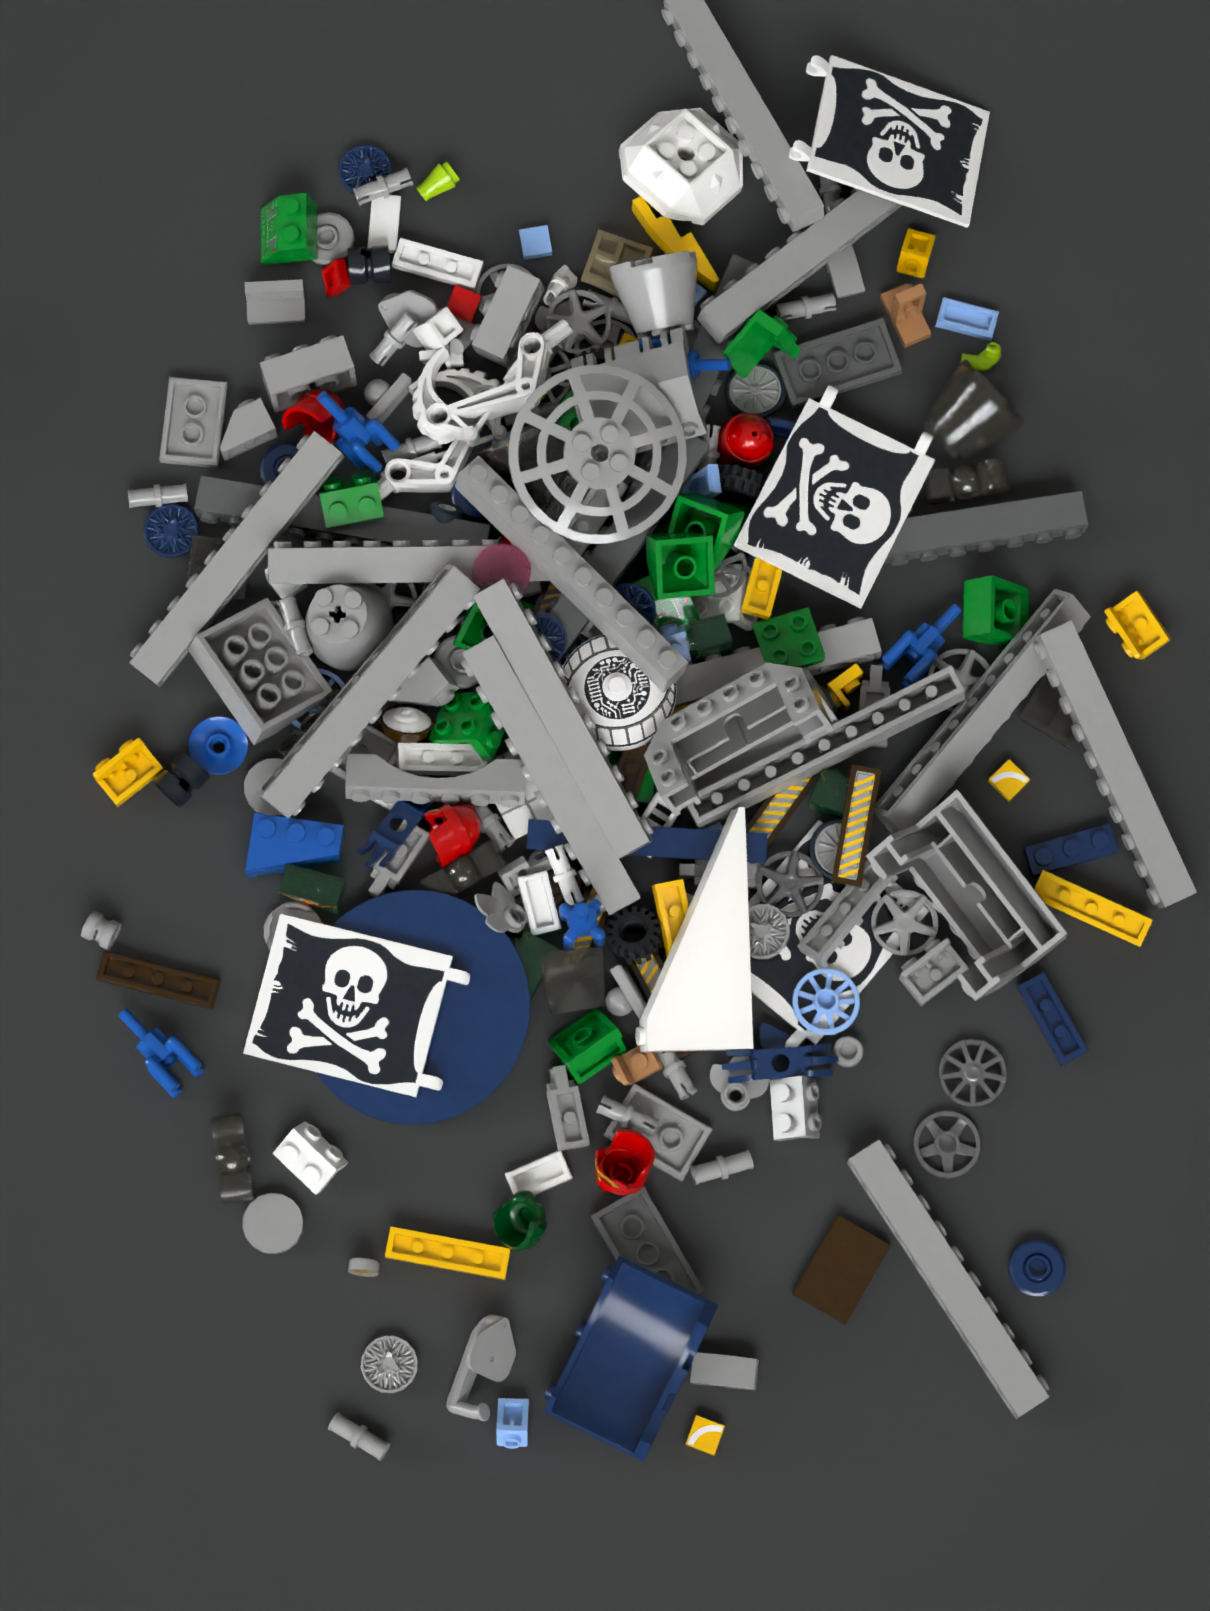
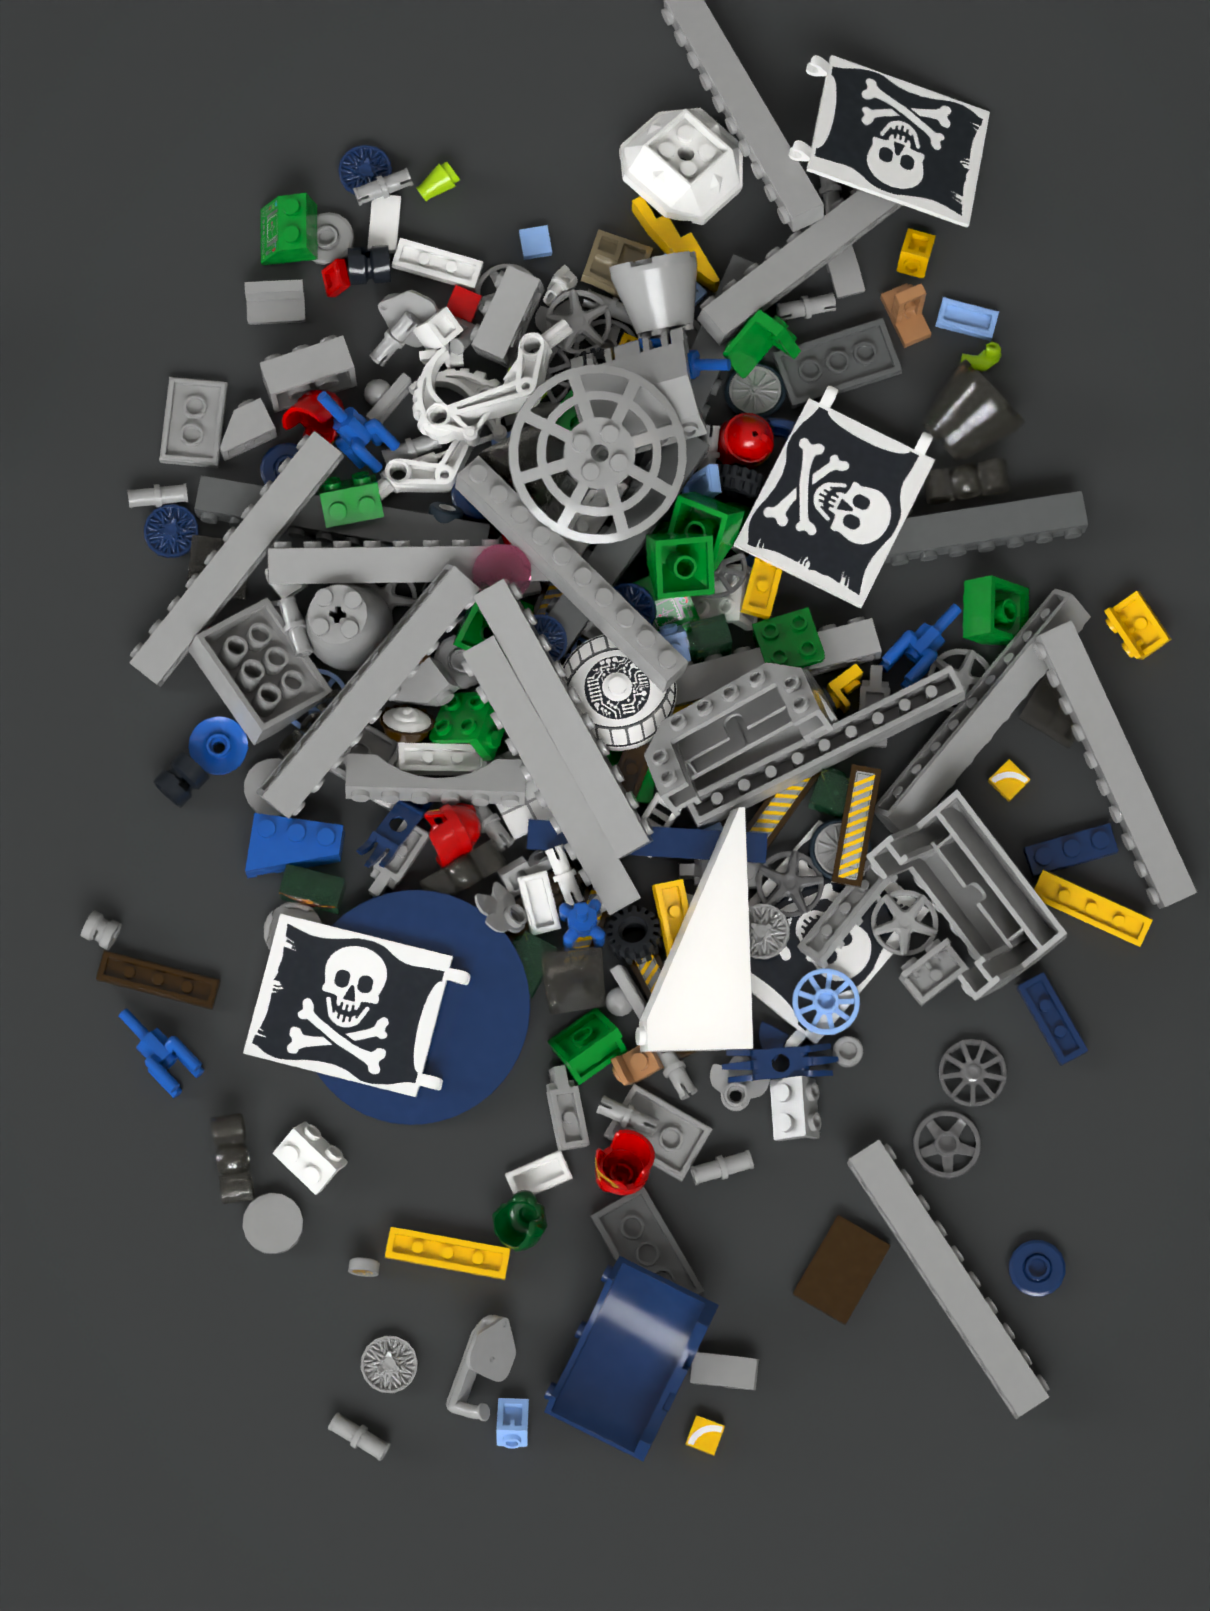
(127, 771): yellow bracket -> none

